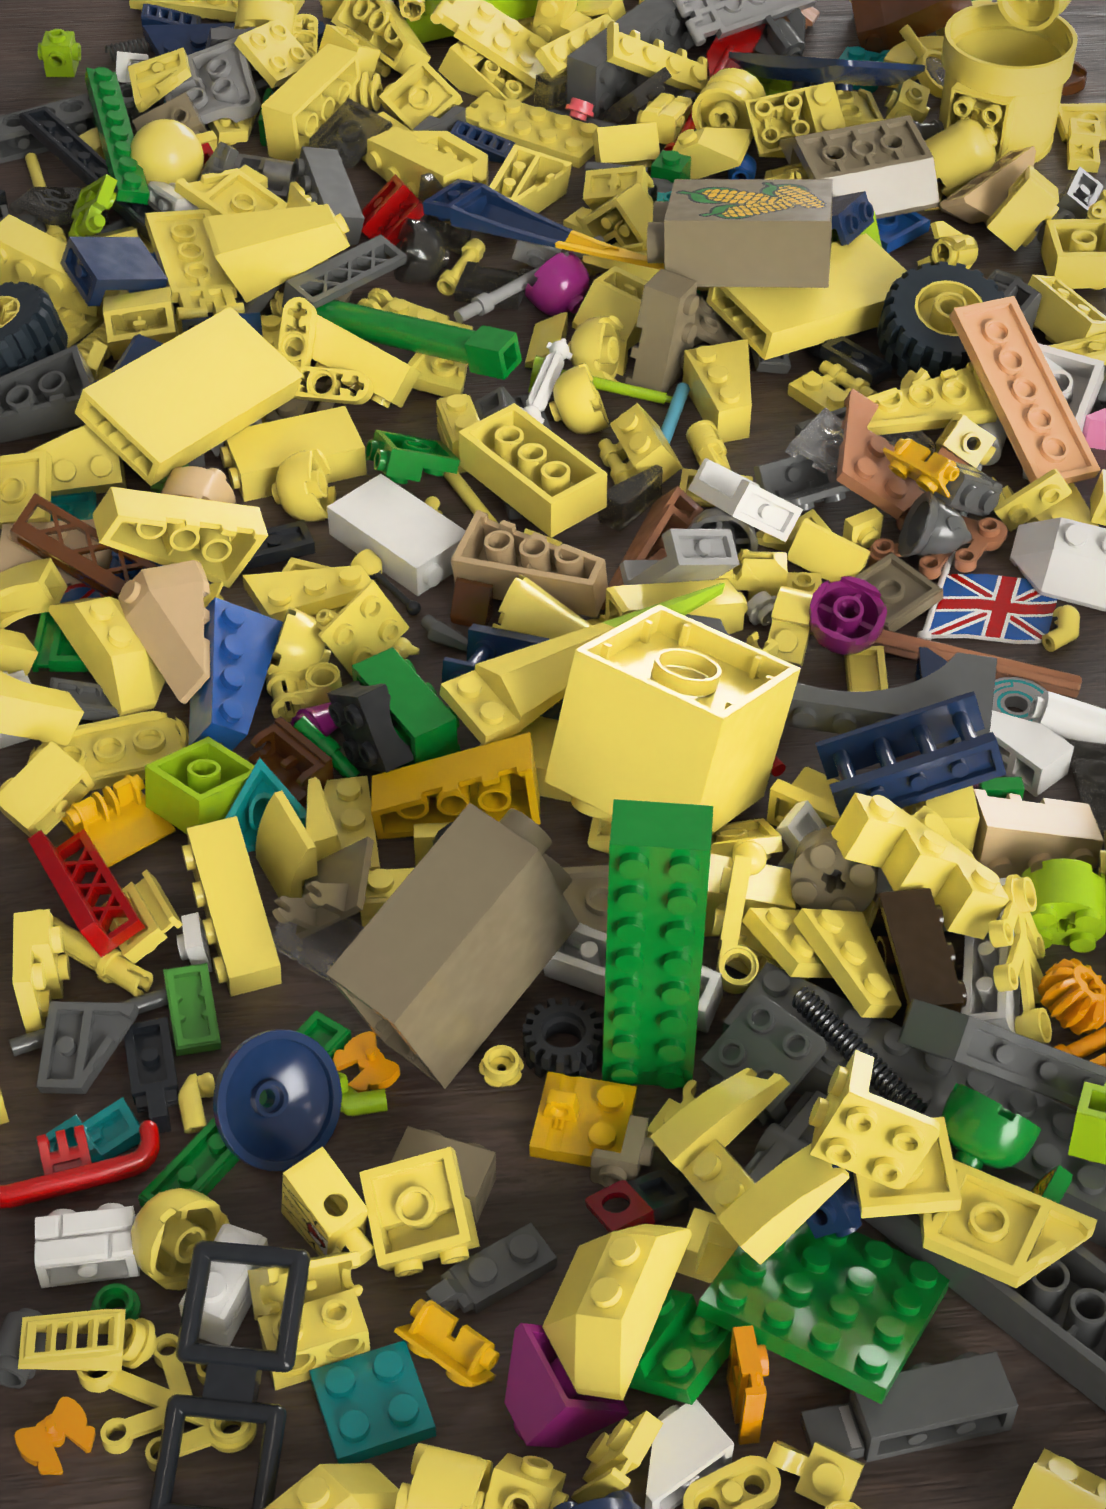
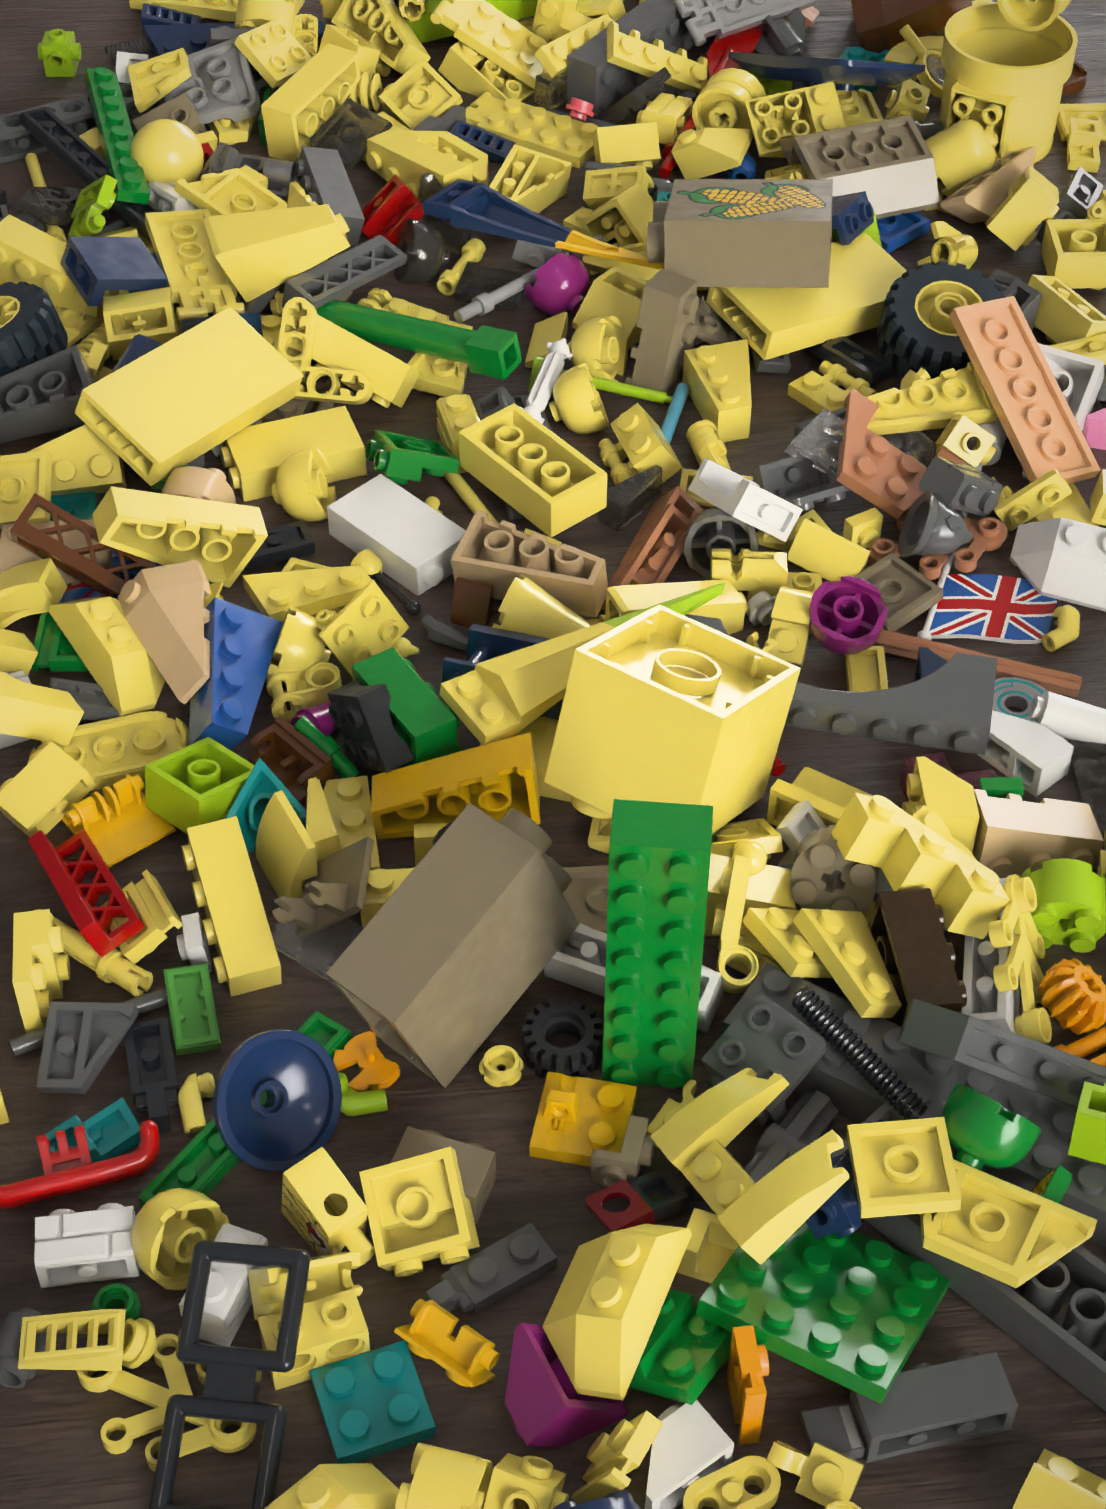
(38, 1442): light orange piece -> none
(671, 166): green brick -> none
(690, 557): light grey panel -> none
(867, 1130): light yellow bracket -> none
(909, 461): yellow hinge -> none
(922, 776): dark blue fence -> none

